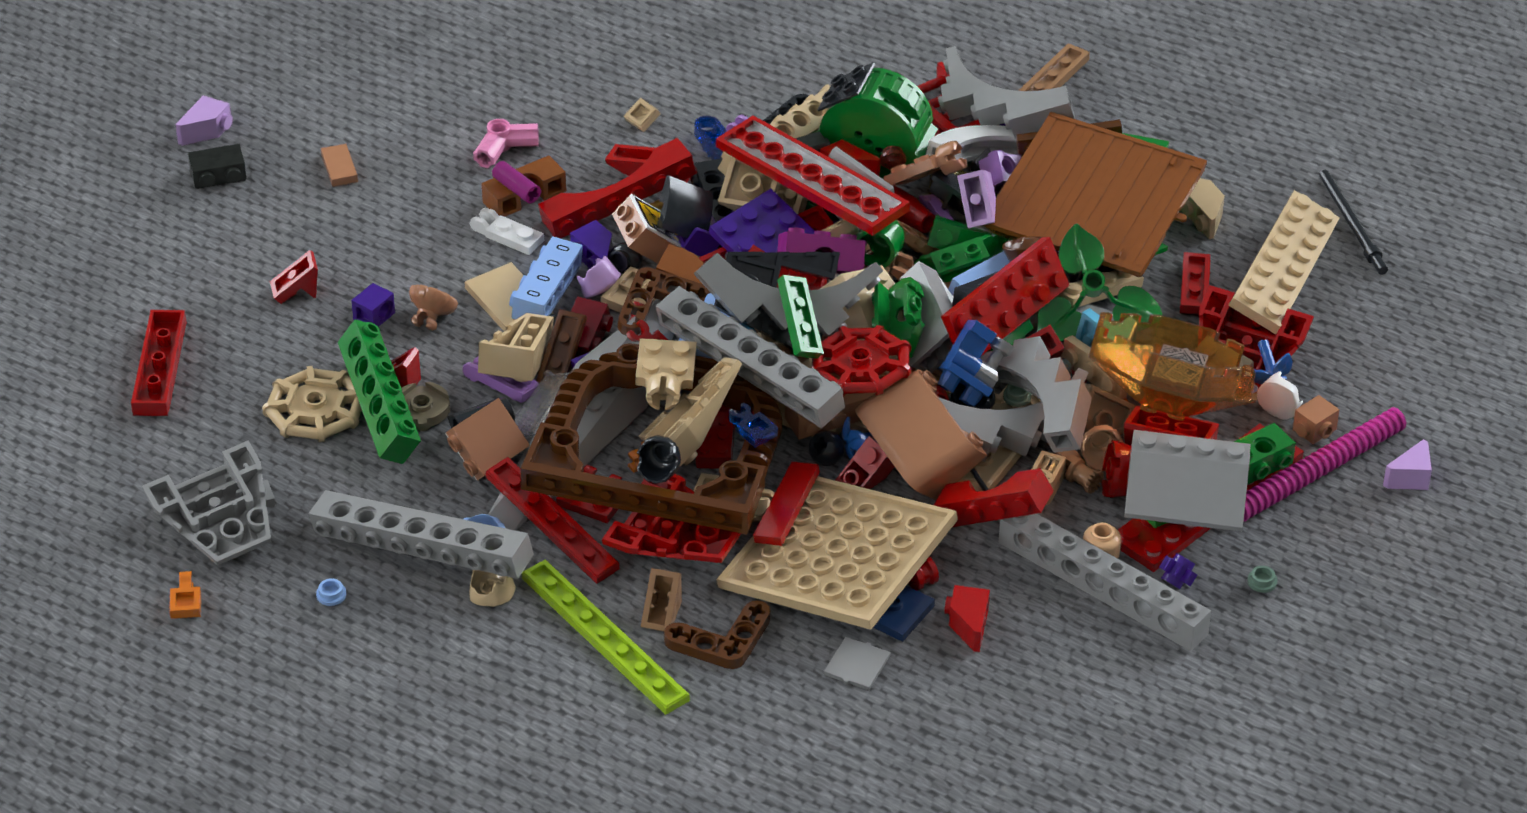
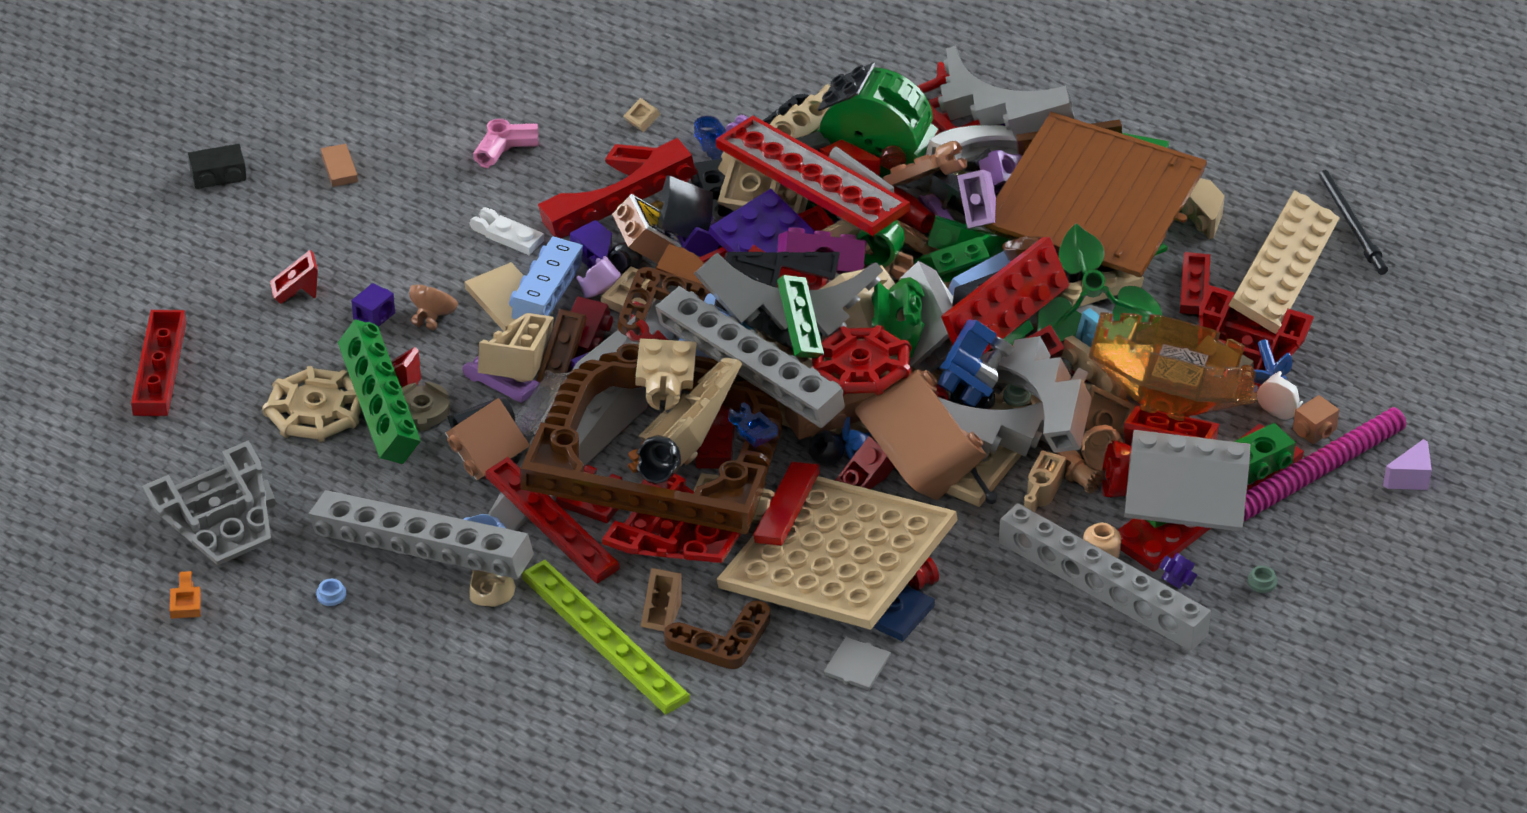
(204, 121): lavender slope -> none
(516, 182): magenta piece -> none
(542, 172): dark orange arch -> none
(968, 614): red slope -> none
(1019, 496): red arch -> none
(1058, 69): medium nougat plate -> none

